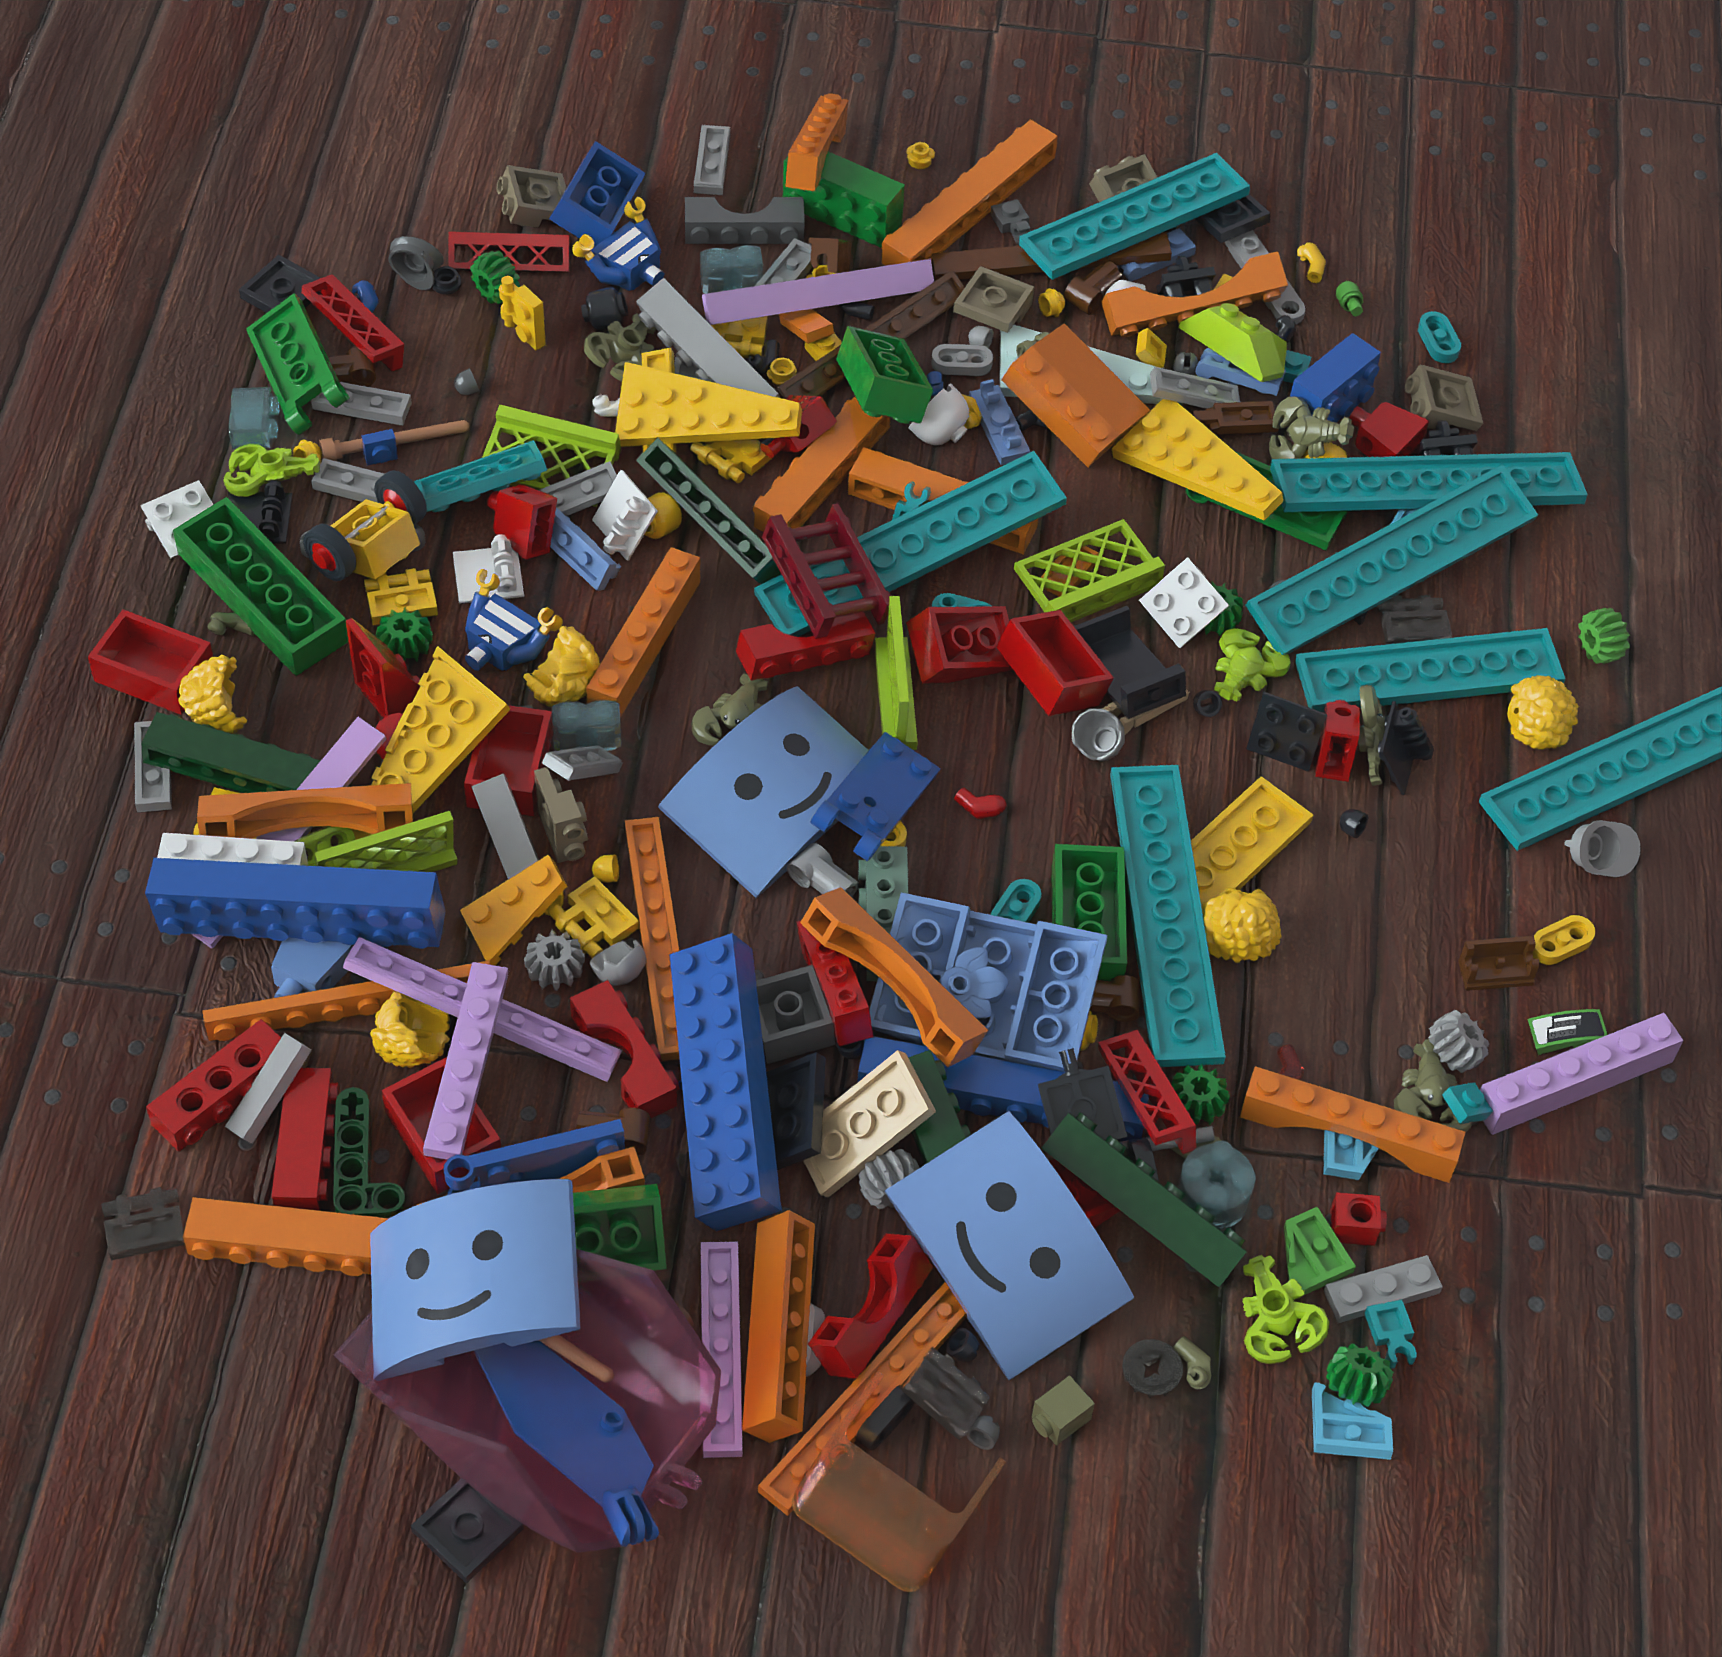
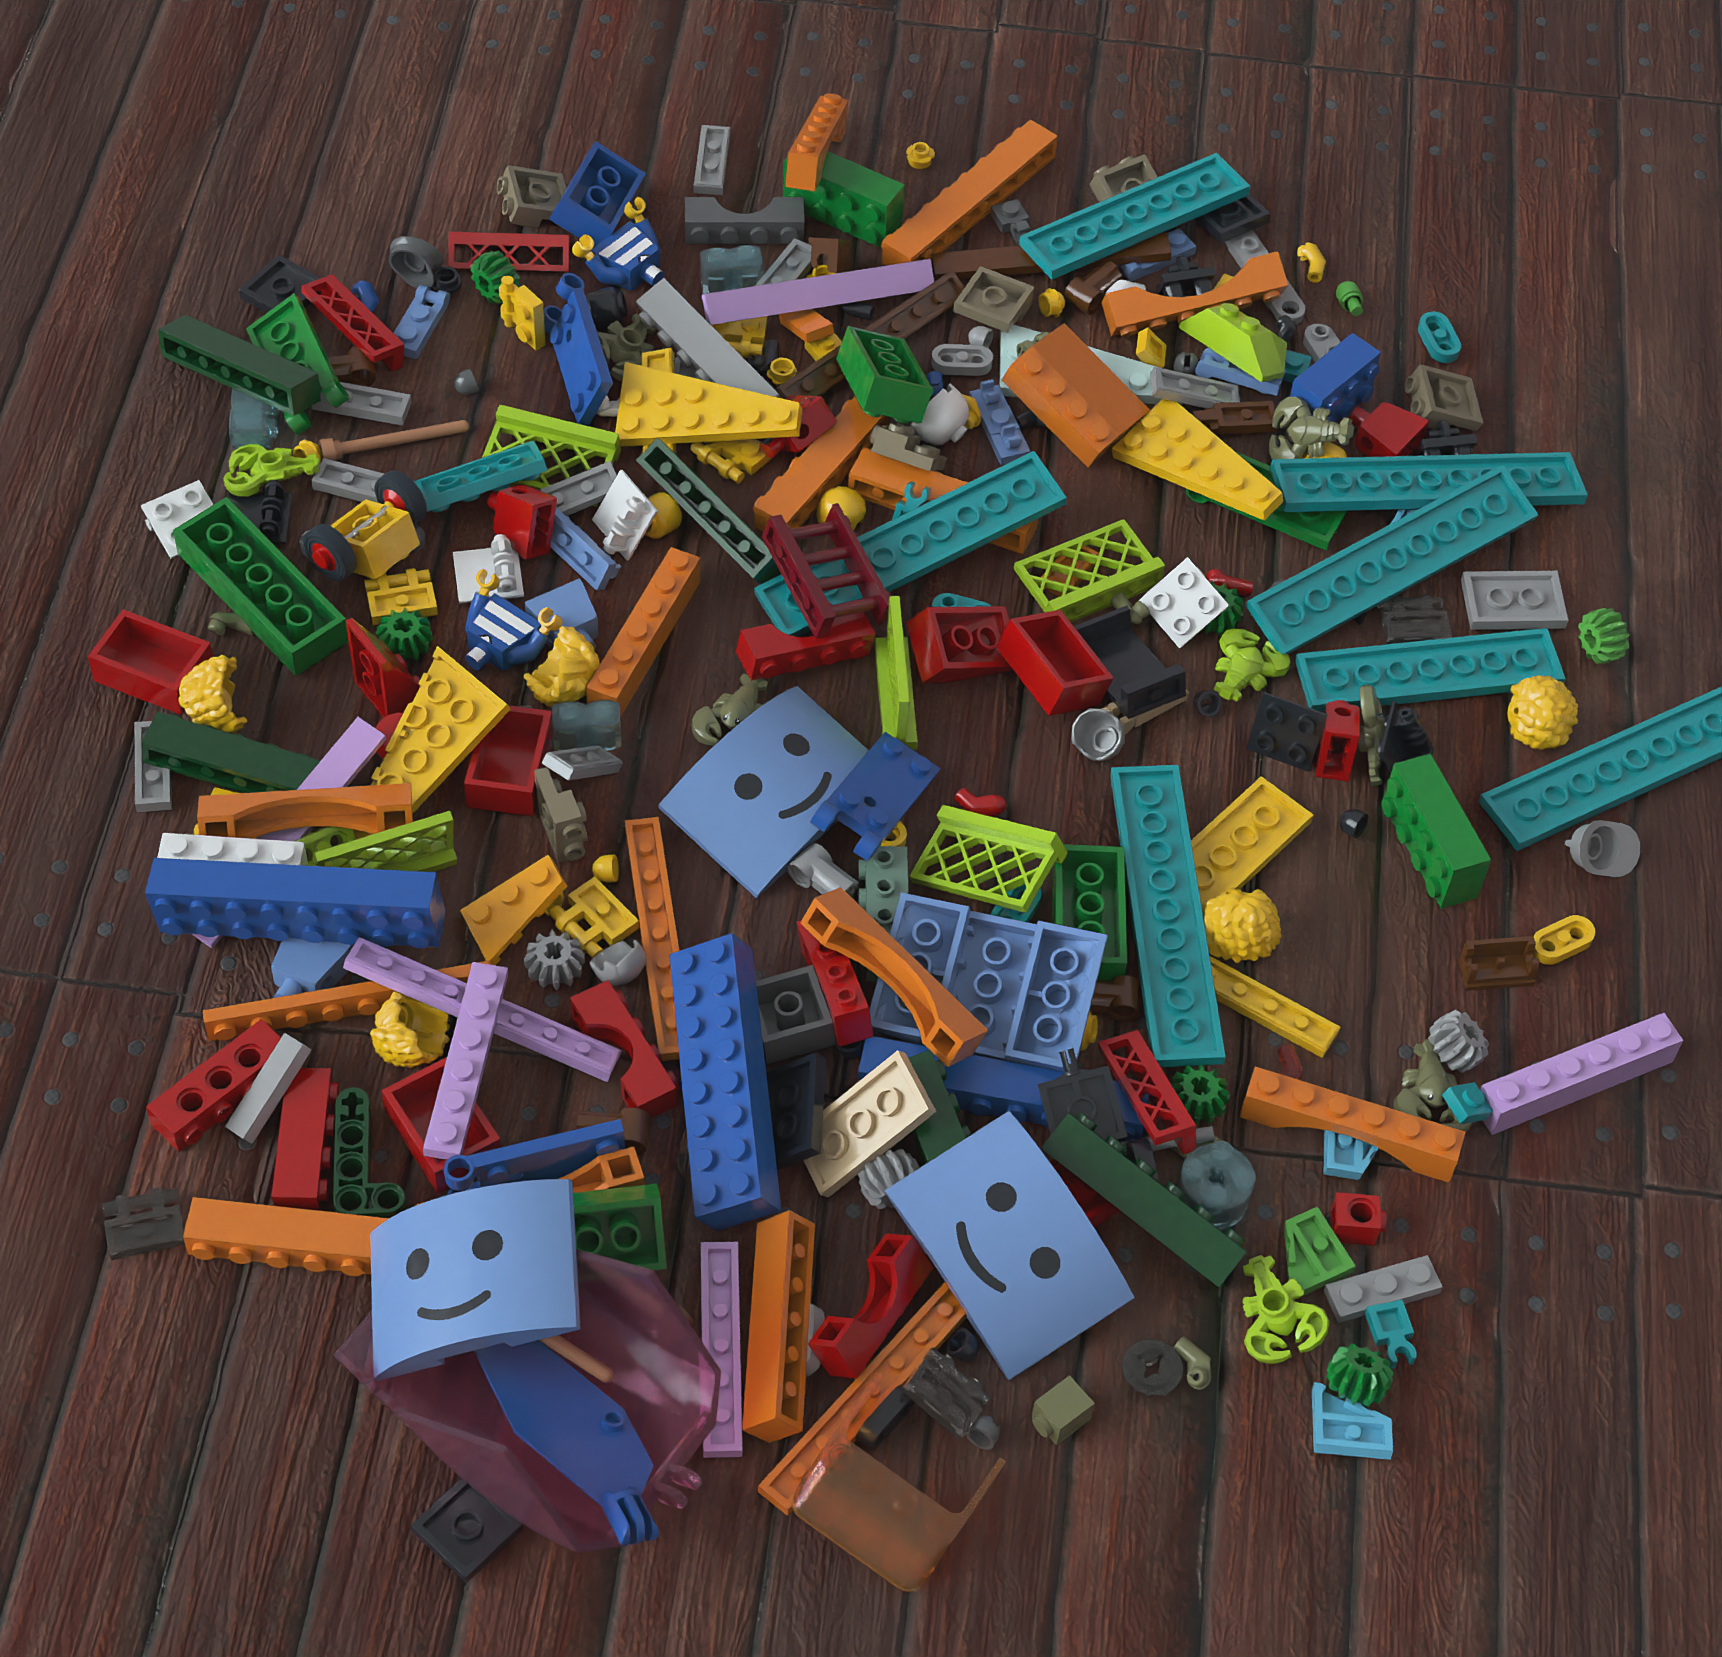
(240, 365): none -> dark green brick
(379, 447): blue plate -> none
(421, 319): none -> medium blue plate
(505, 824): light grey tile -> none
(572, 605): none -> medium blue torso
(578, 349): none -> blue hinge
(848, 499): none -> yellow hair
(902, 444): none -> dark tan plate
(978, 981): medium blue plate -> none
(998, 838): none -> lime fence
(1137, 611): none -> olive arm
(1243, 587): none -> red arm
(1272, 1009): none -> yellow tile
(1319, 340): none -> light grey plate
(1435, 831): none -> green brick
(1514, 600): none -> light grey plate
(1566, 1029): slope -> none

